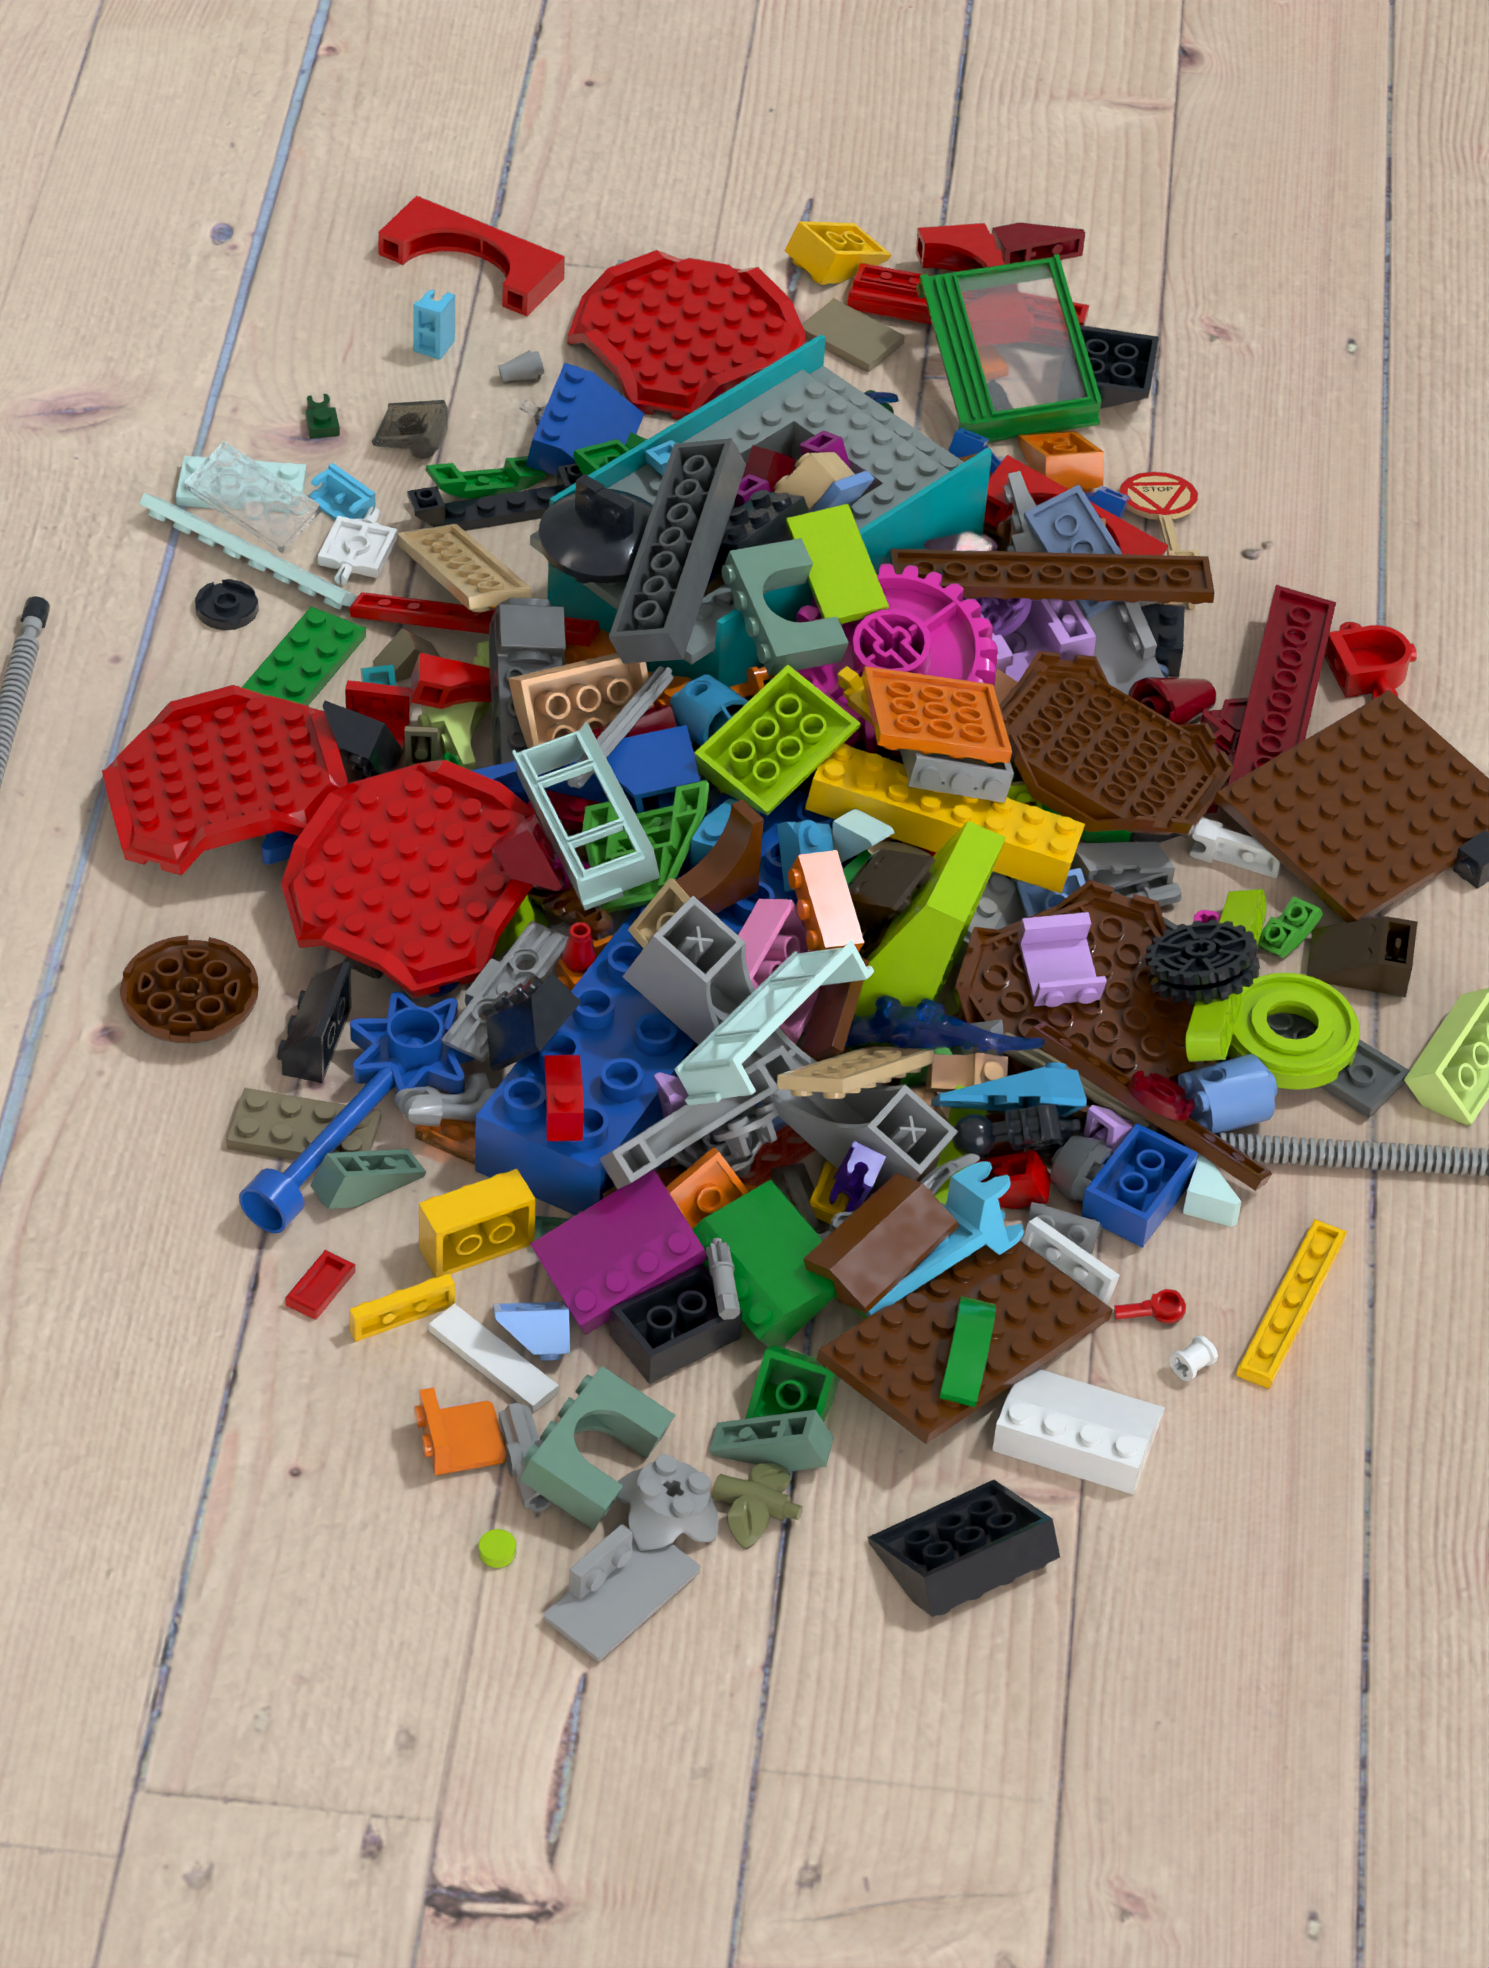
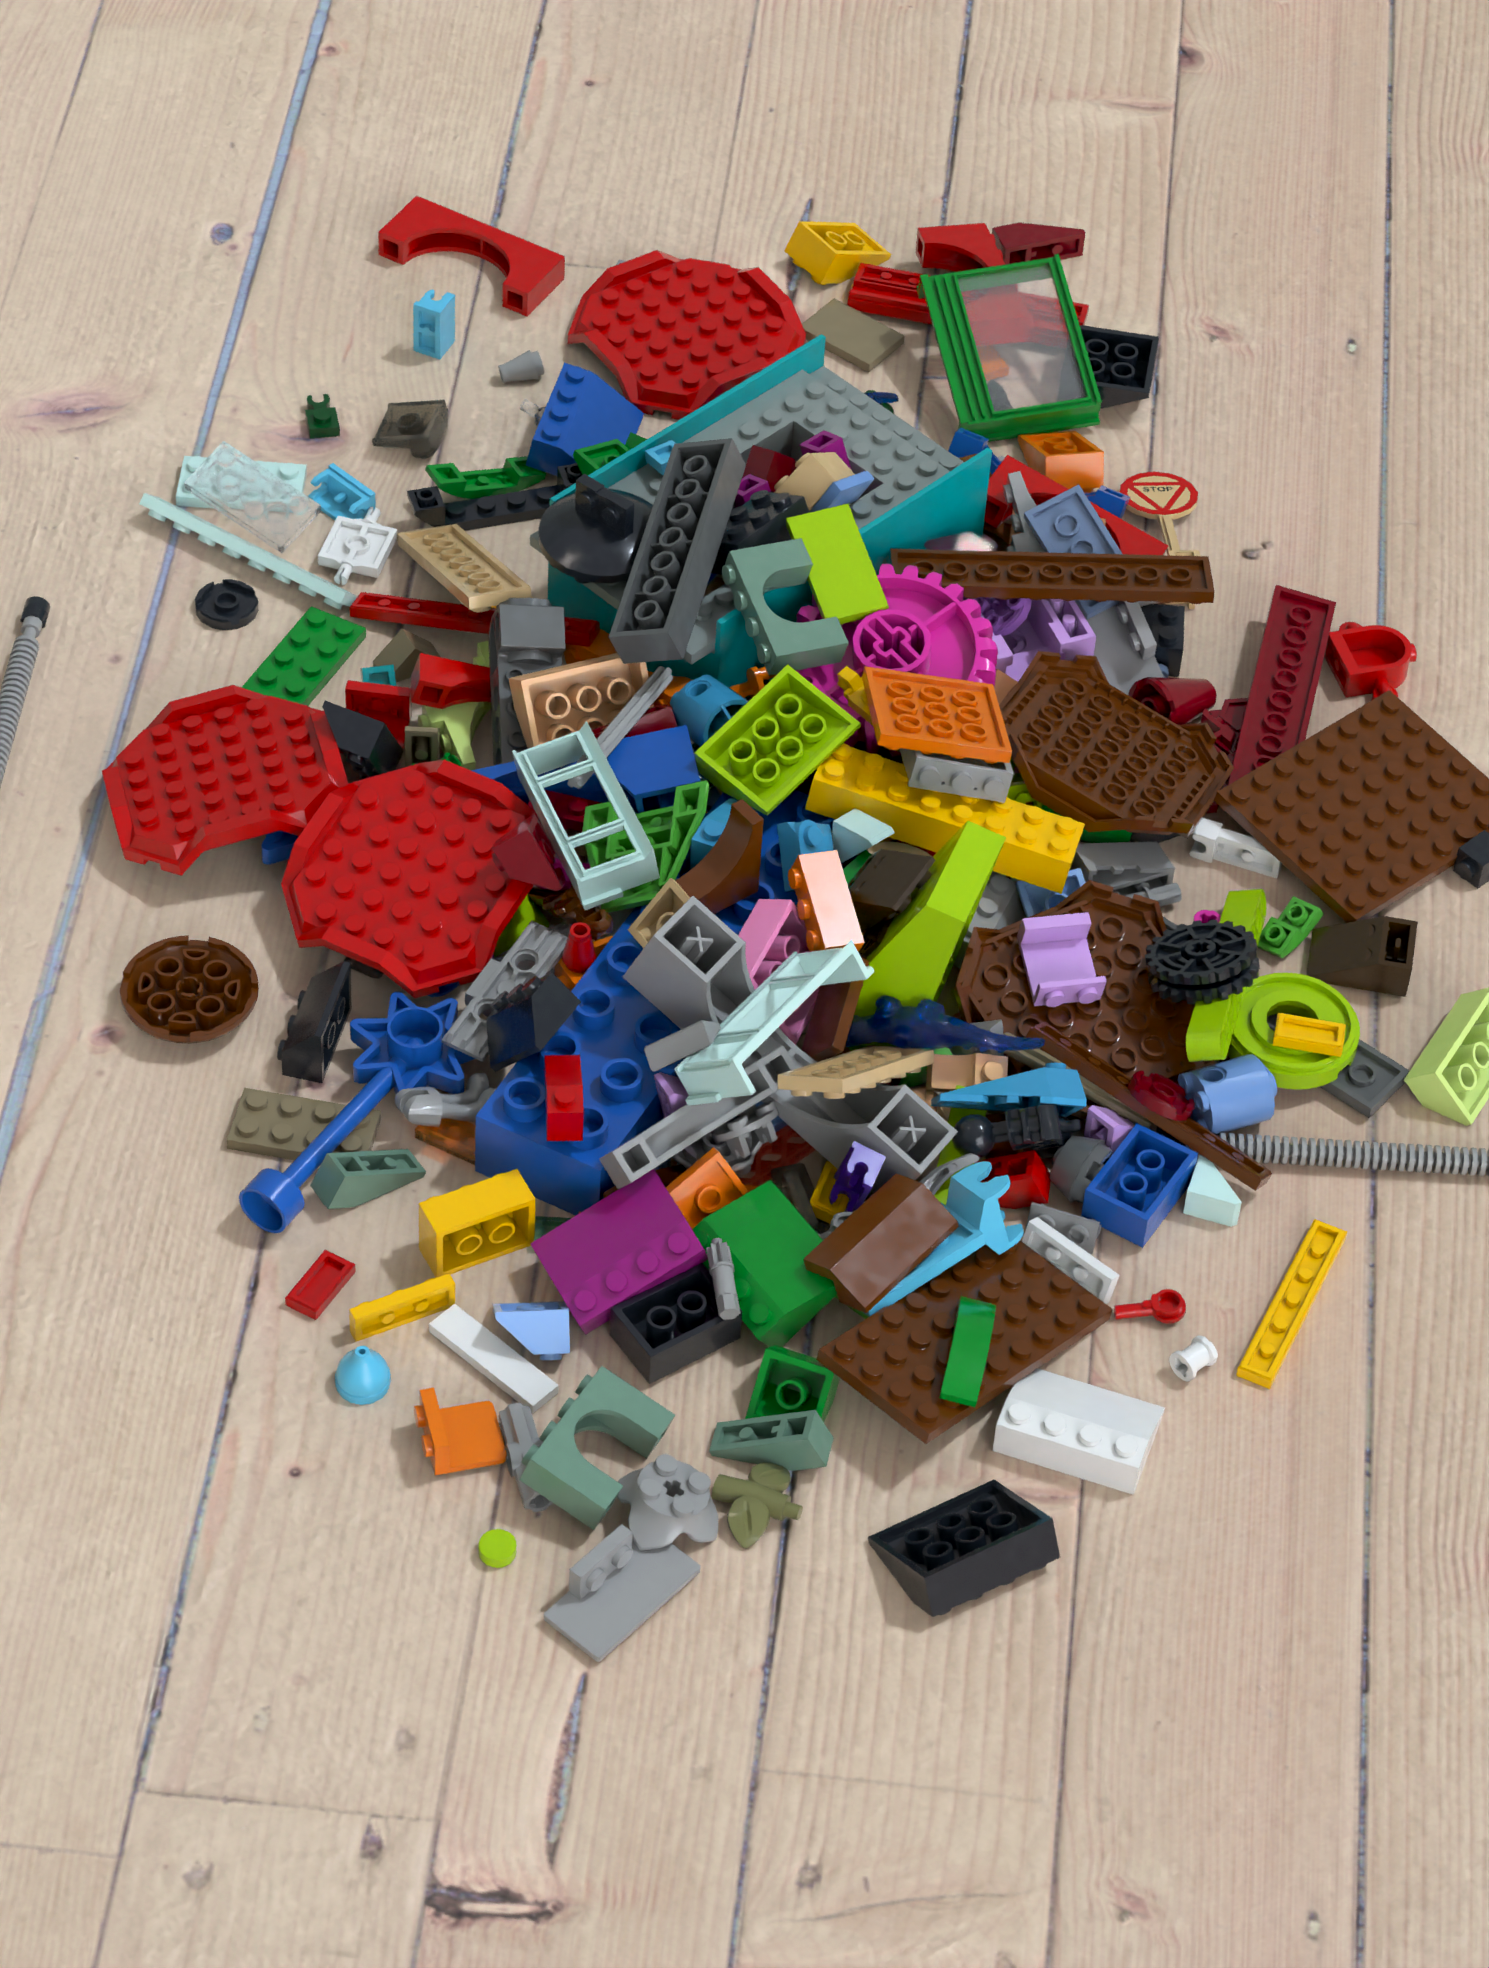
(362, 1376): none -> medium azure helmet
(681, 1044): none -> light grey slope
(1309, 1034): none -> yellow tile

